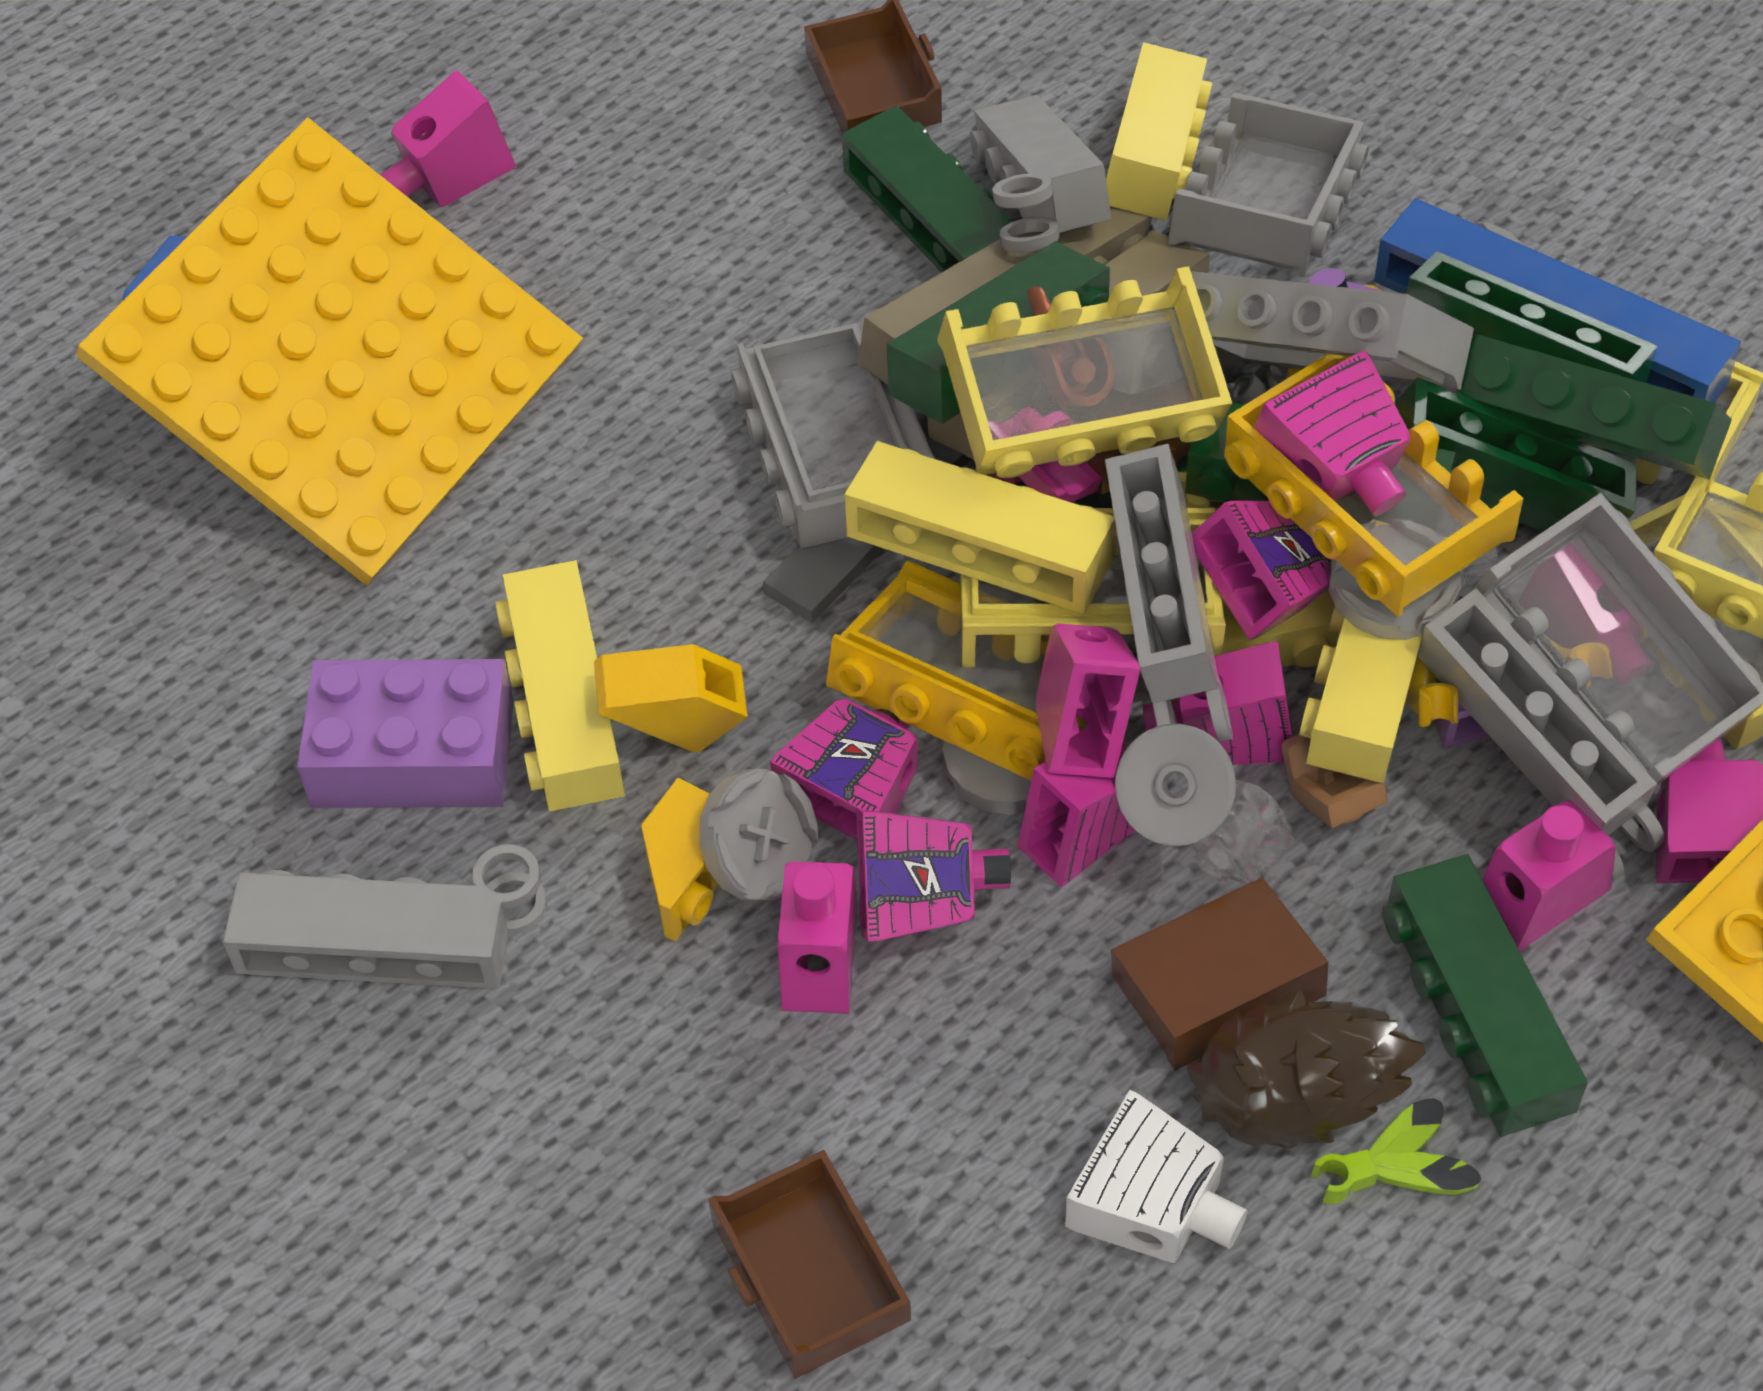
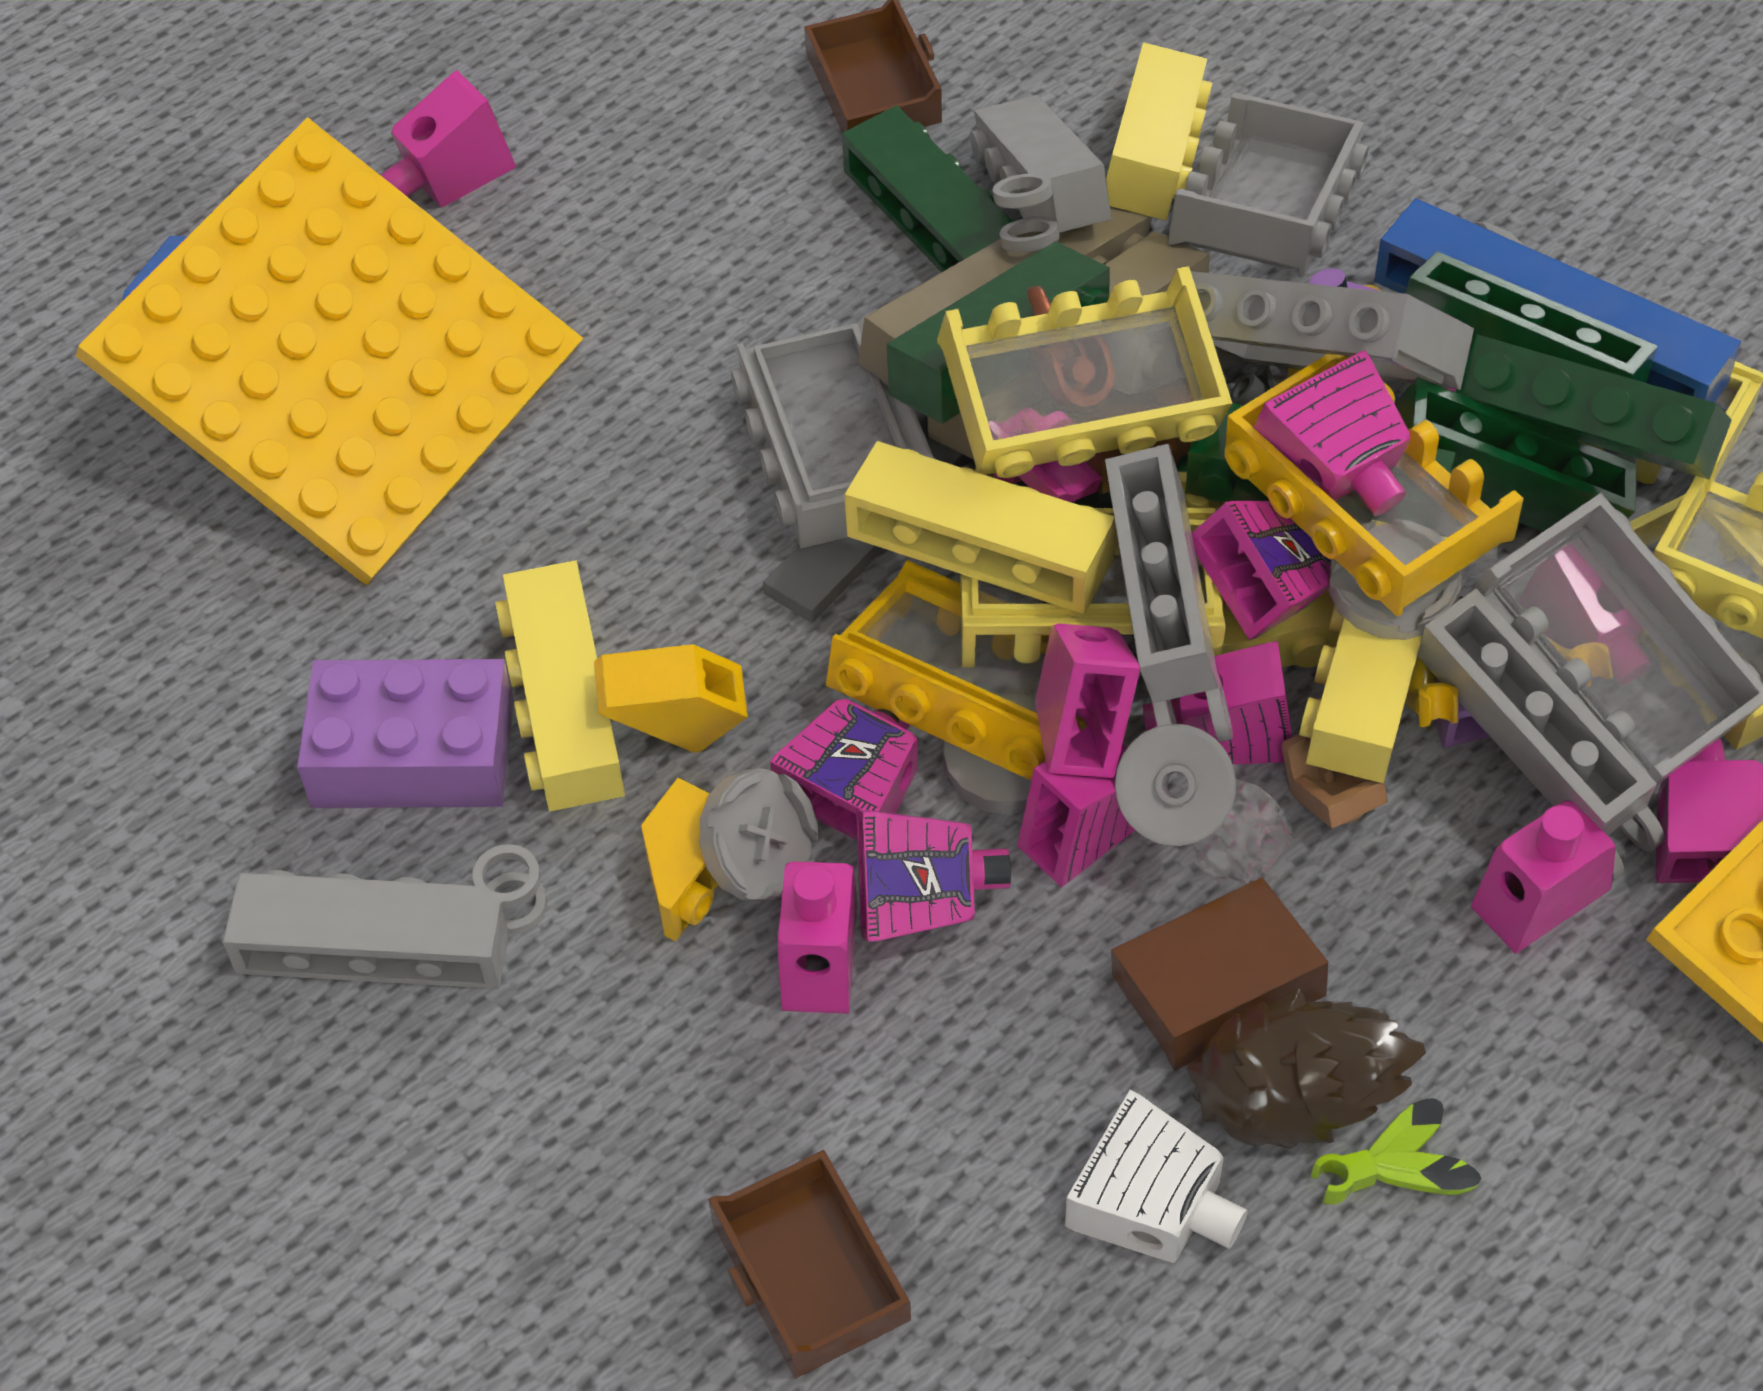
(1484, 996): dark green brick -> none

